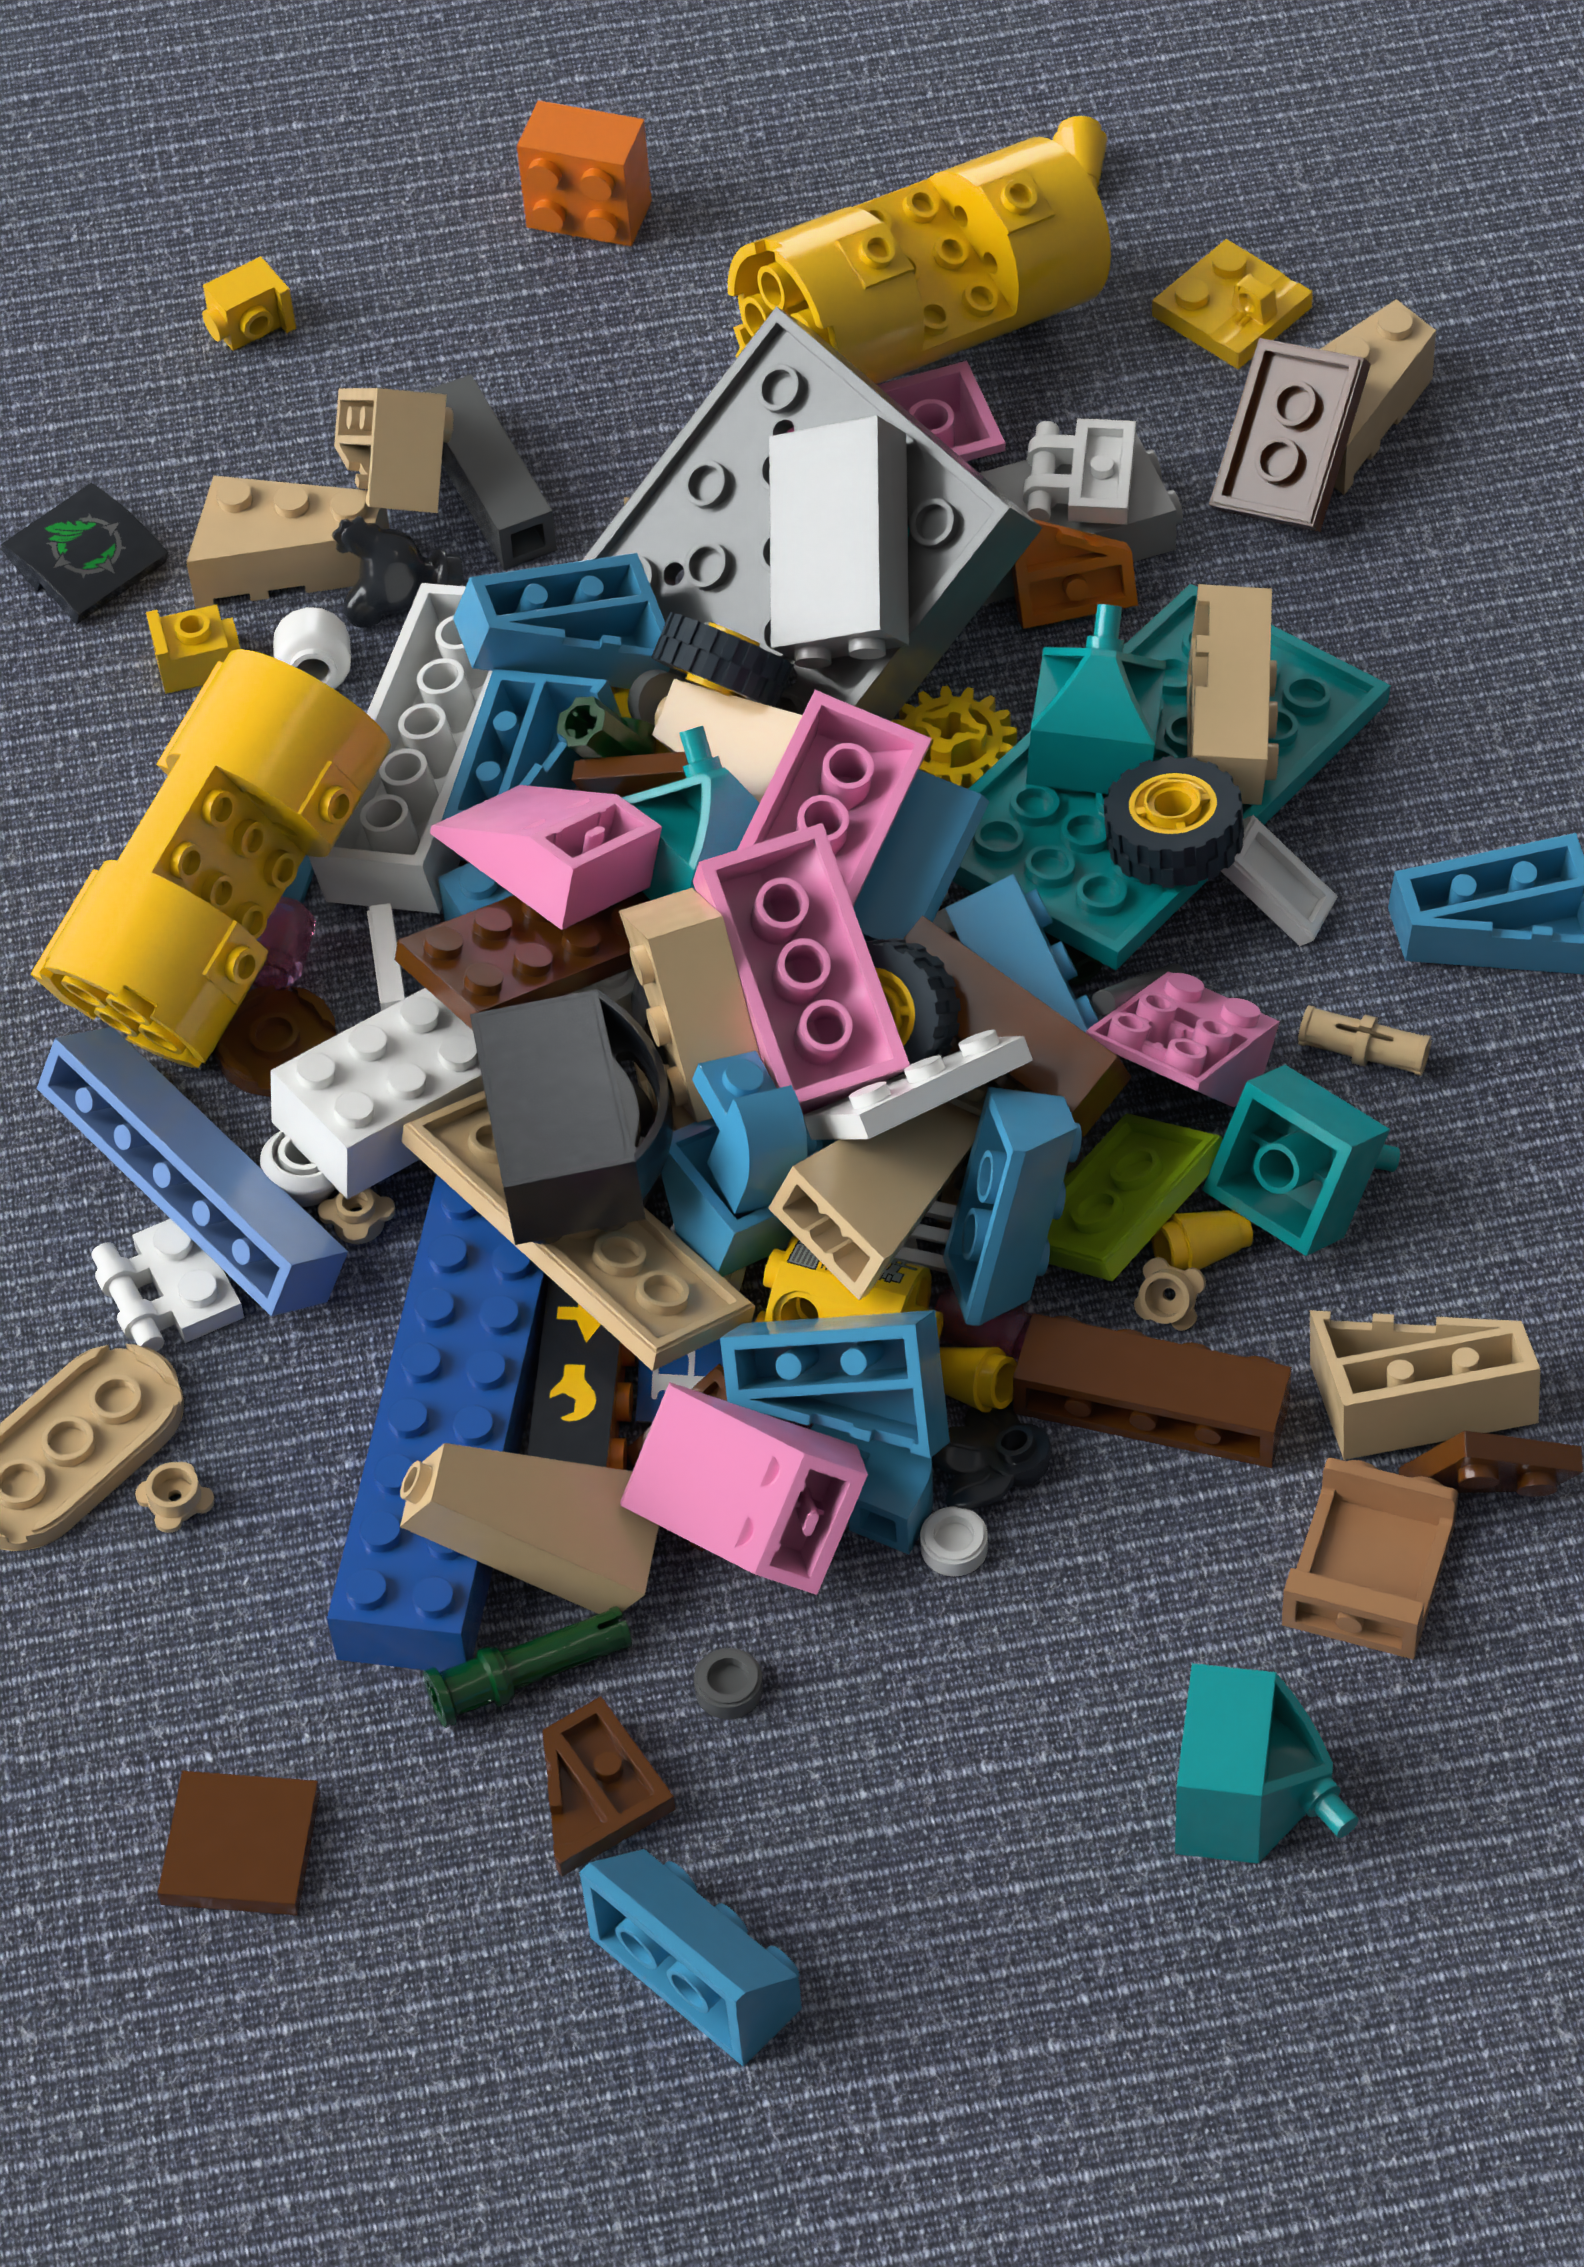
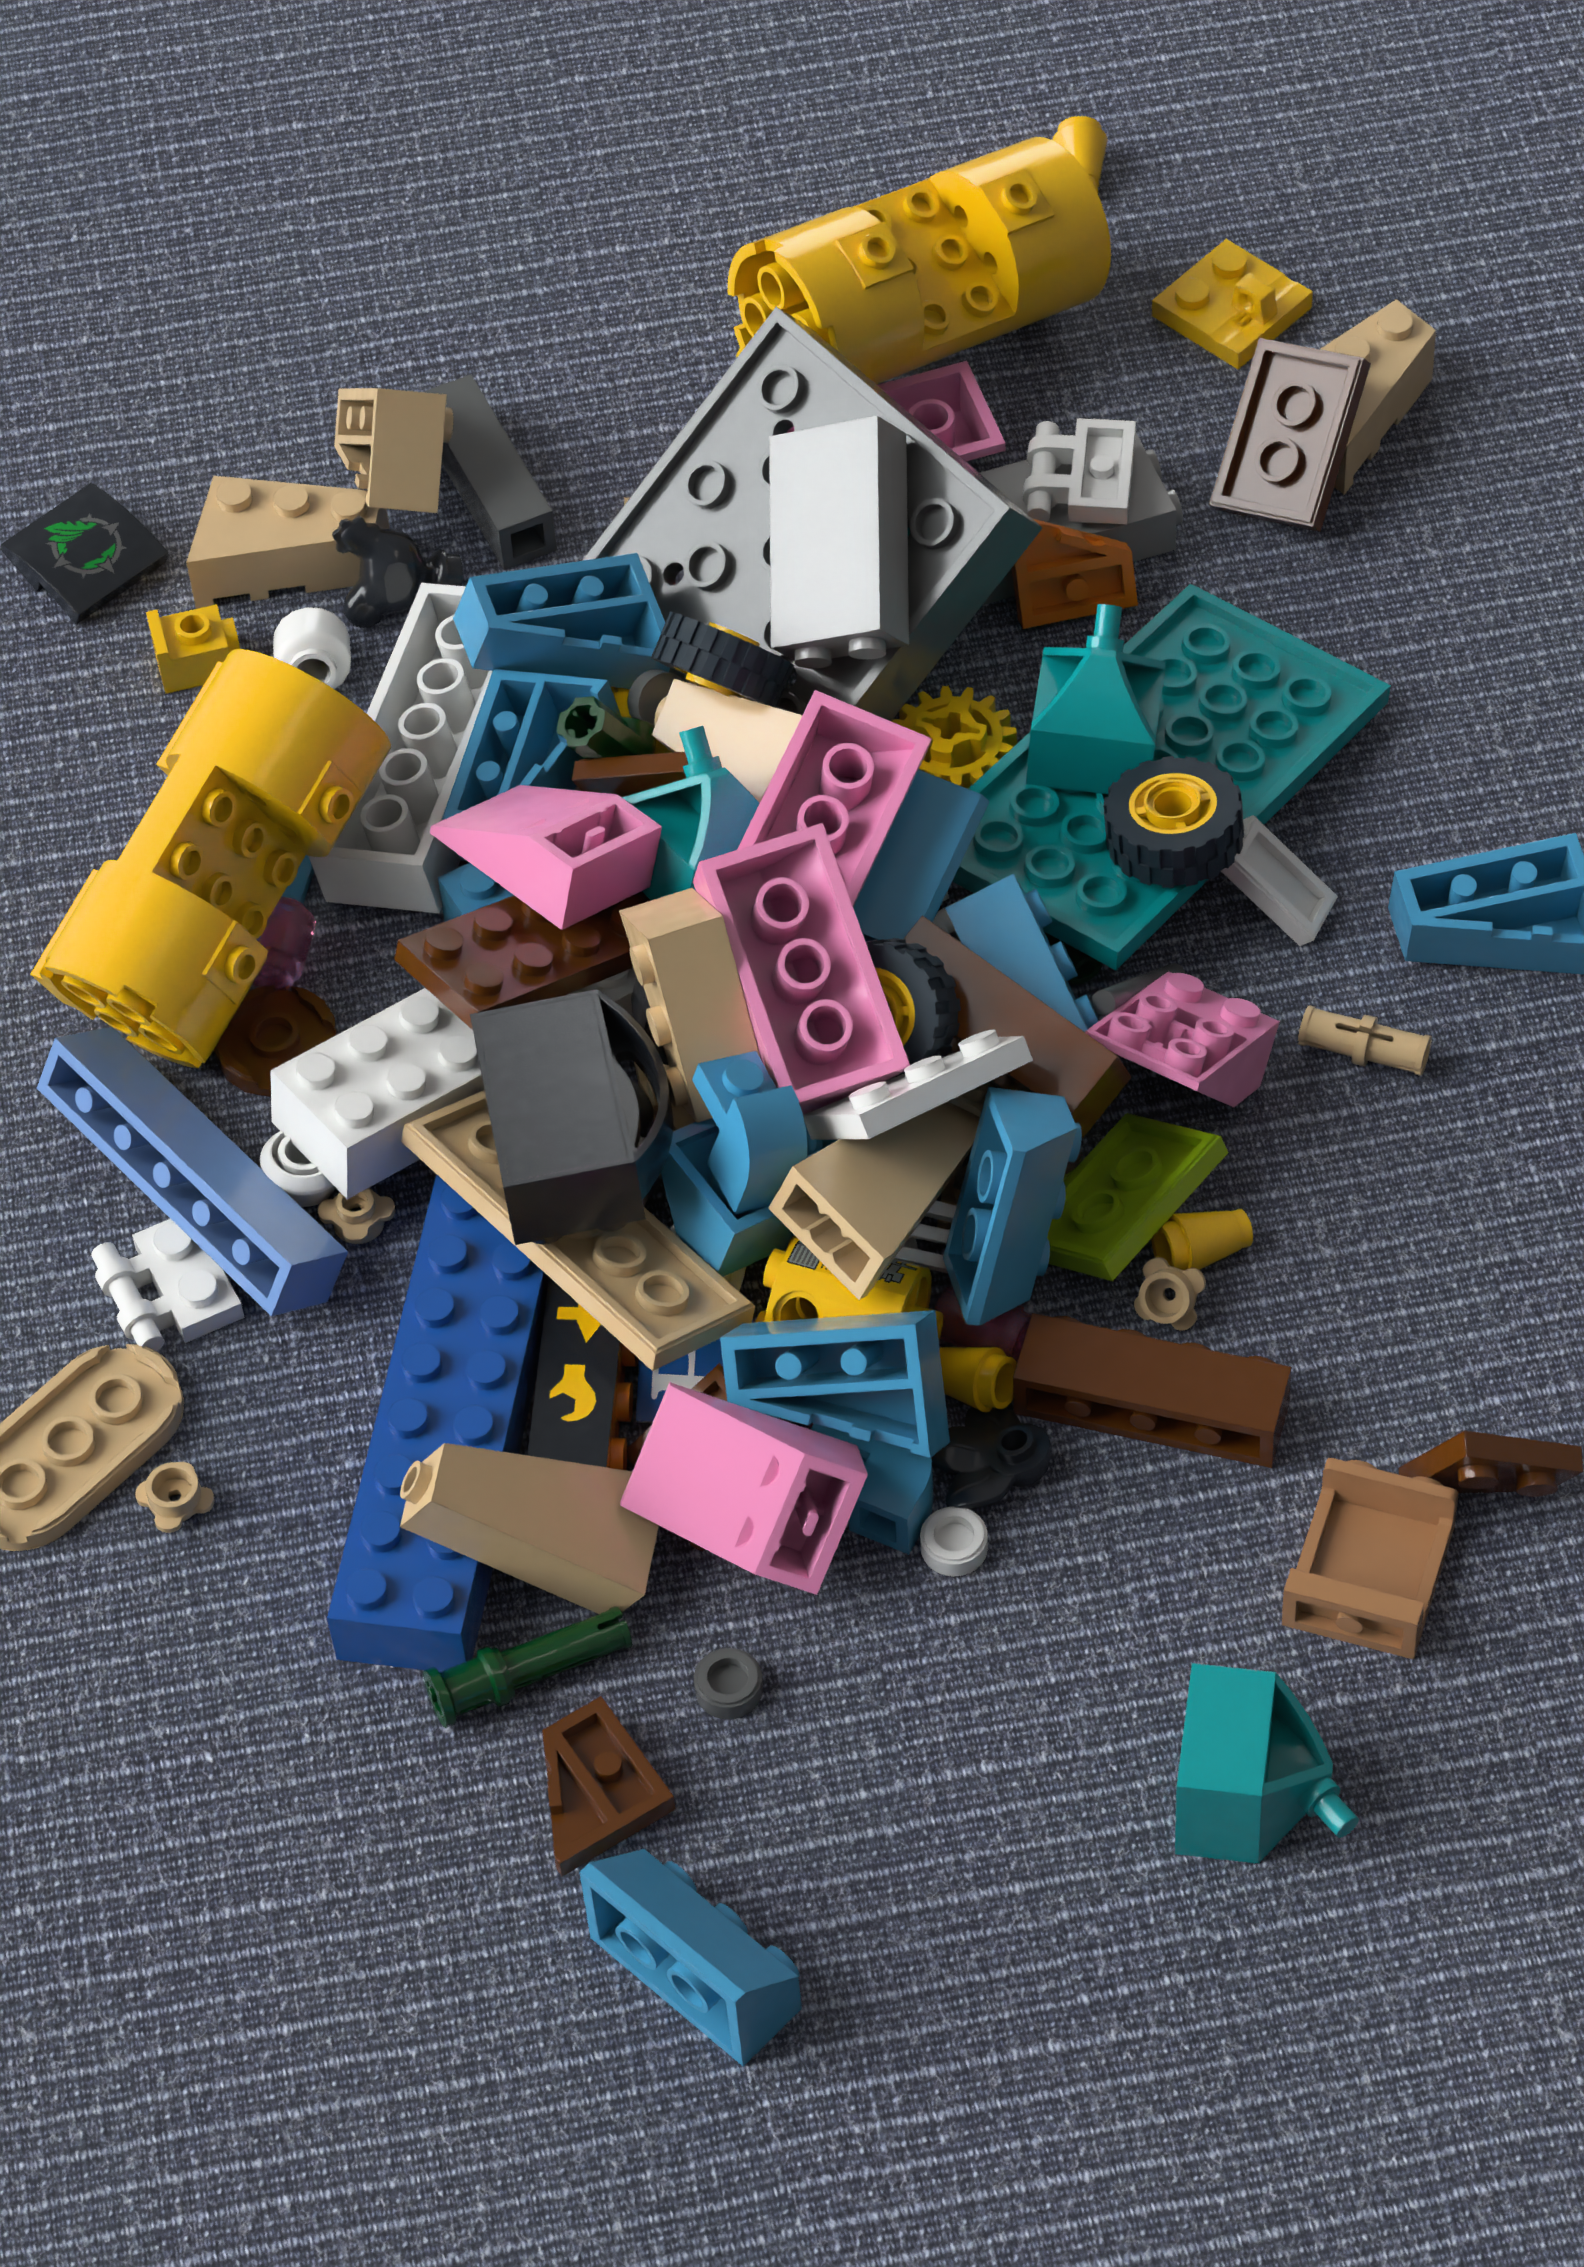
(239, 1843): reddish brown tile -> none
(247, 304): yellow brick -> none
(384, 946): white tile -> none
(584, 173): orange brick -> none
(1232, 686): tan wedge -> none
(1297, 1159): teal piece -> none
(1421, 1383): tan wedge -> none

